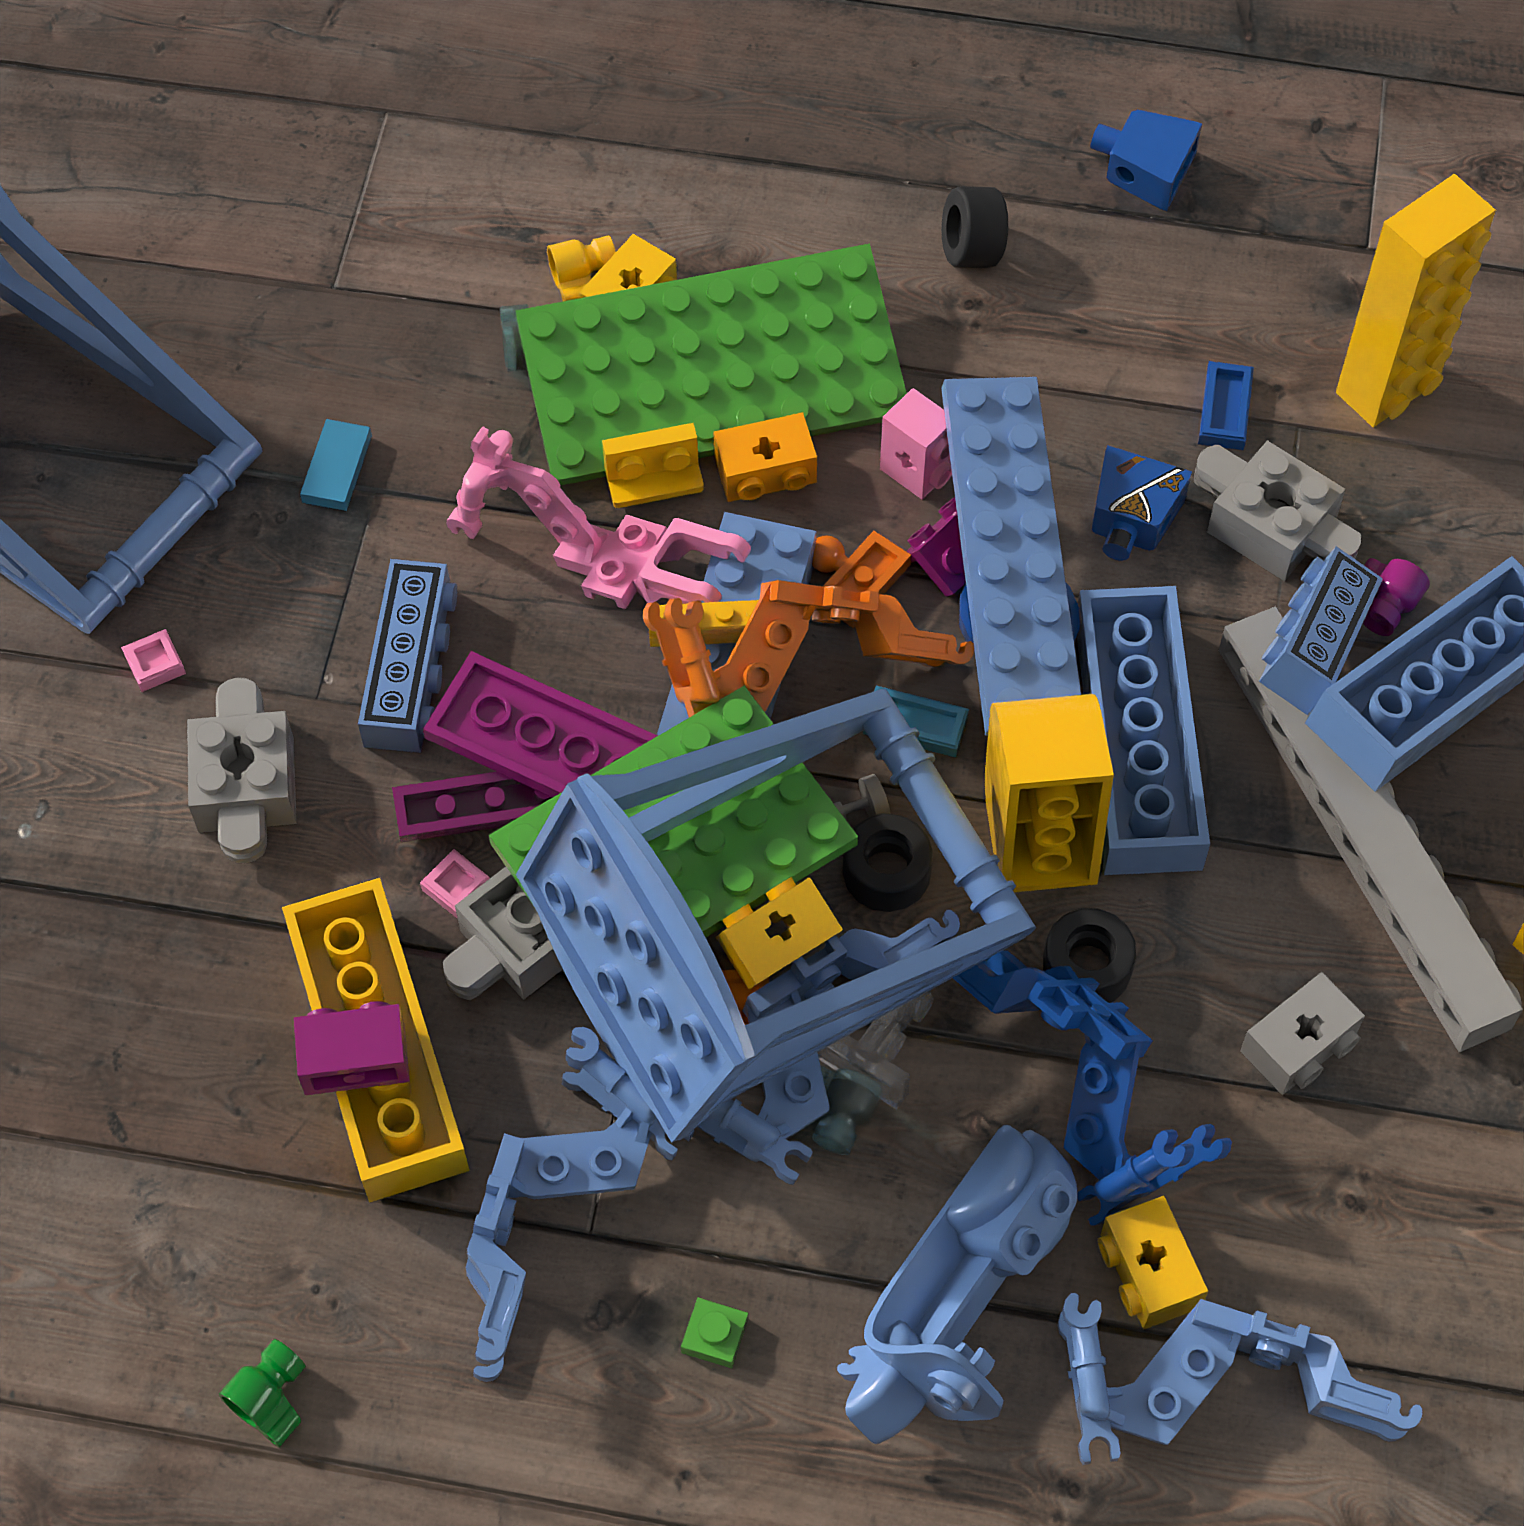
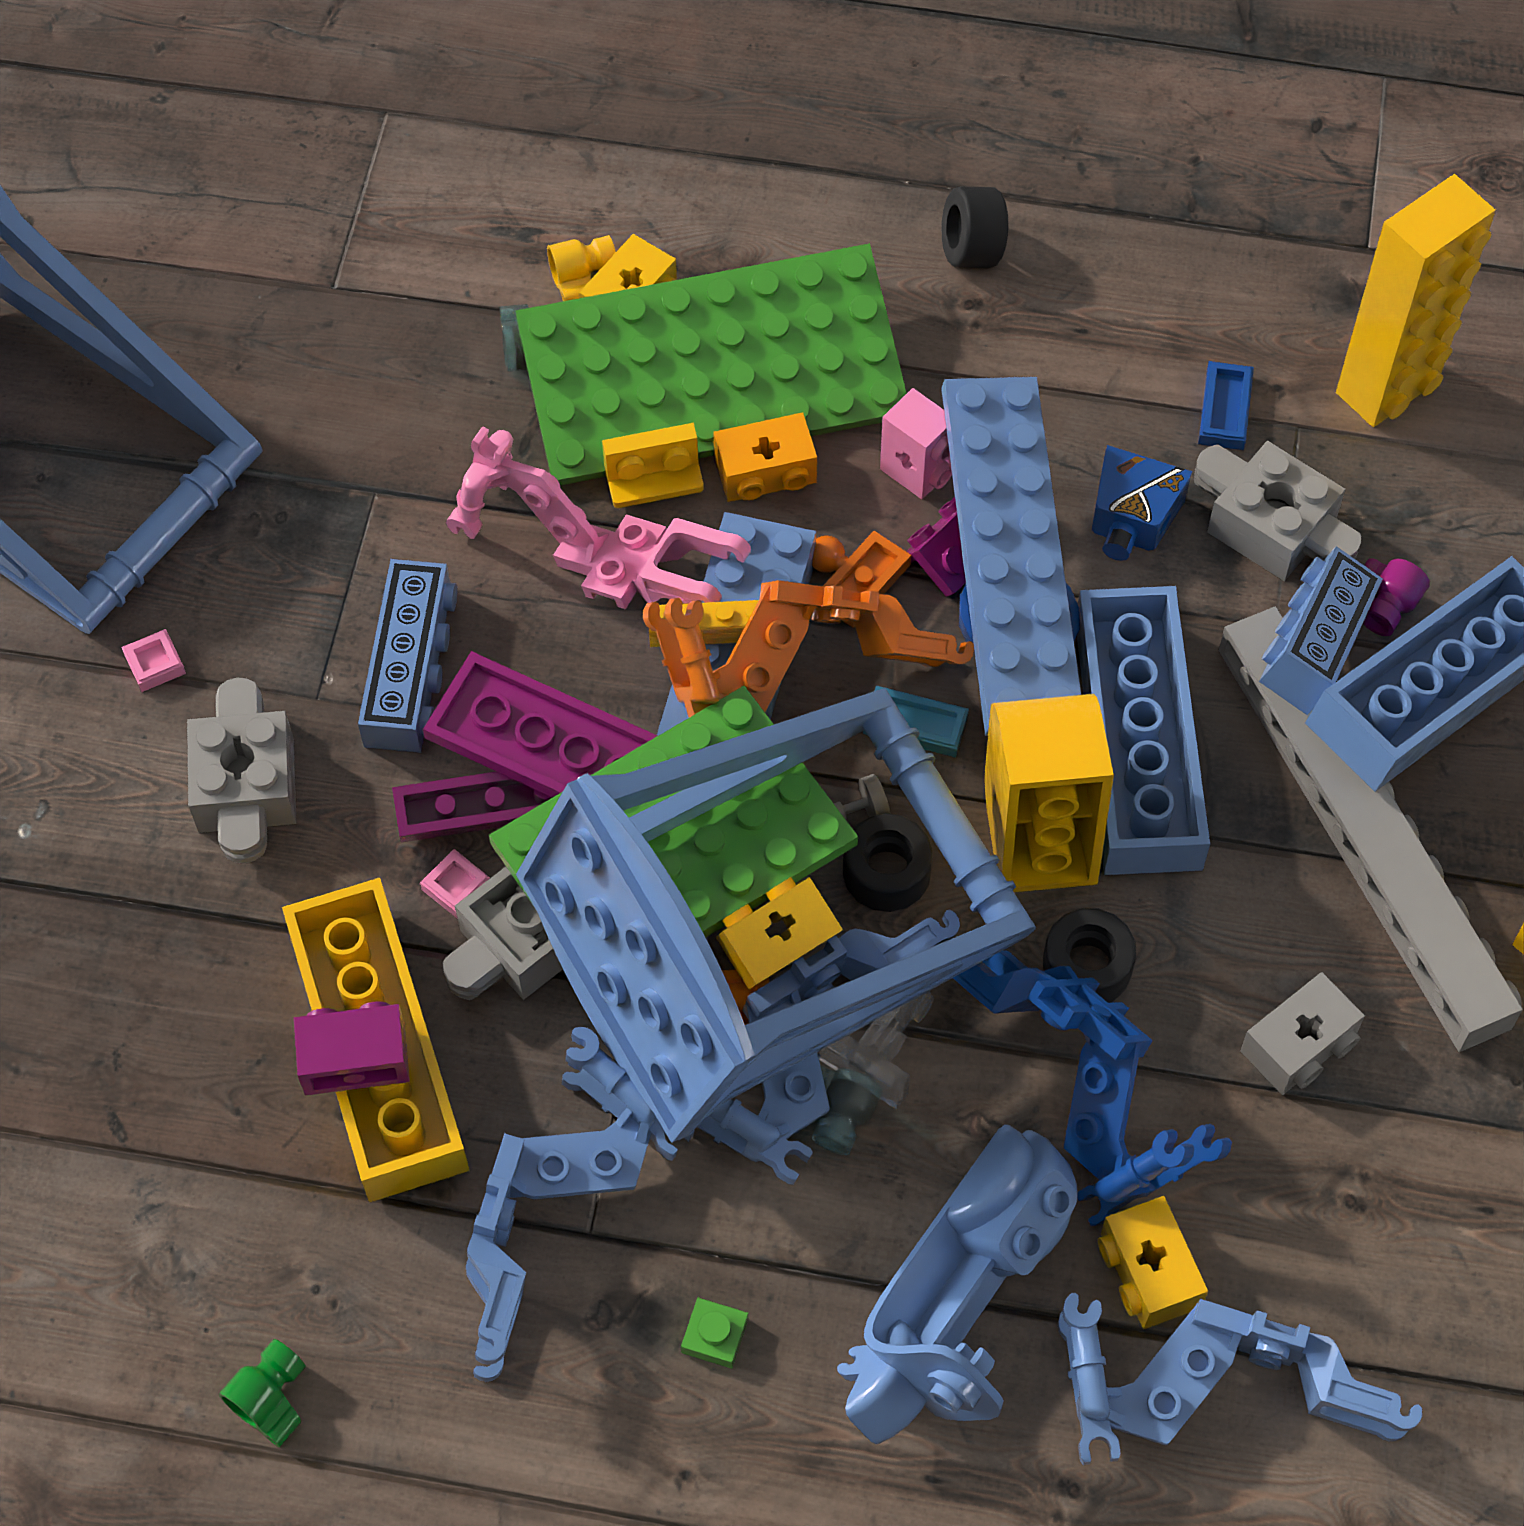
(336, 464): dark azure tile -> none
(1149, 154): blue torso -> none

